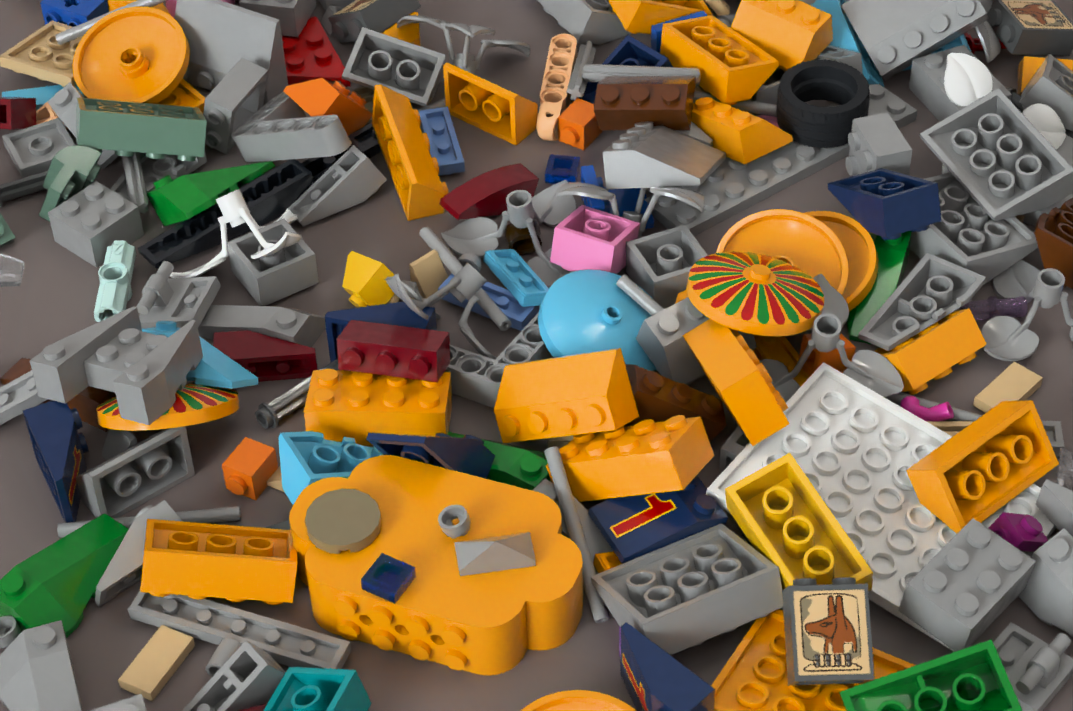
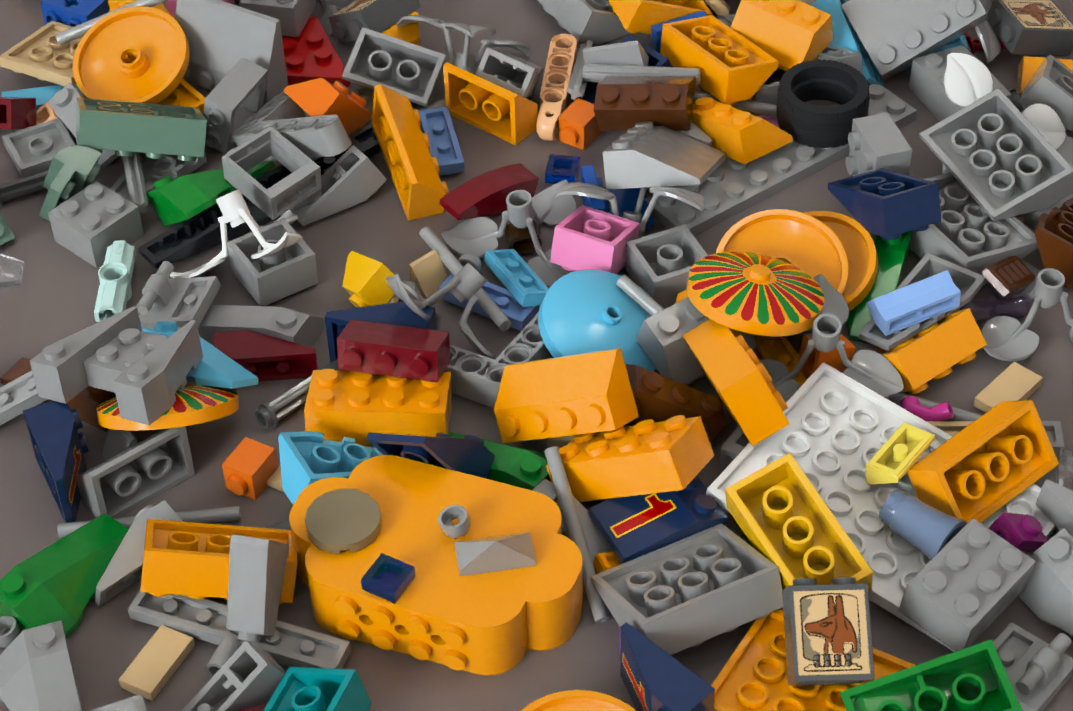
(255, 585): none -> light grey slope
(284, 194): none -> light grey window
(509, 72): none -> light grey slope
(623, 53): none -> light grey slope
(898, 455): none -> light yellow slope
(915, 303): none -> light blue piece
(919, 522): none -> sand blue plant
(1009, 276): none -> reddish brown slope

